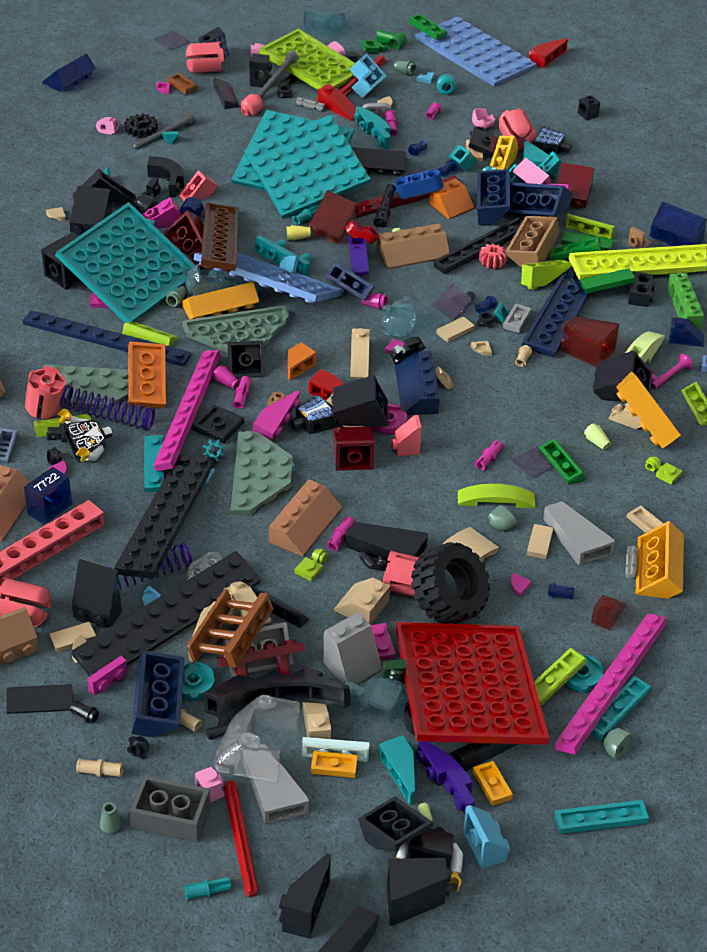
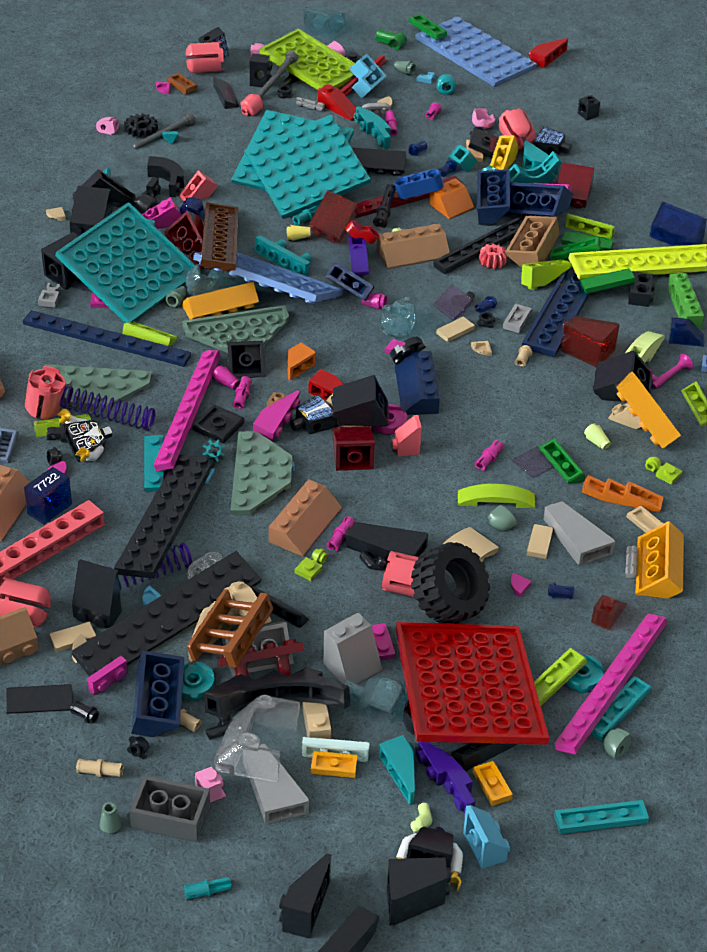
(49, 297): none -> light grey plate
(71, 73): clear blue slope -> none
(146, 374): orange plate -> none
(172, 40): piece -> none
(241, 839): red axle -> none
(289, 263): medium azure tile -> none
(359, 353): tan slope -> none
(365, 597): tan slope -> none
(372, 46): green plate -> none
(392, 824): black slope -> none
(394, 669): dark green plate -> none
(444, 378): tan tile -> none
(501, 312): teal slope -> none
(531, 173): bright pink panel -> none
(629, 495): none -> orange slope
(637, 238): medium nougat bracket -> none

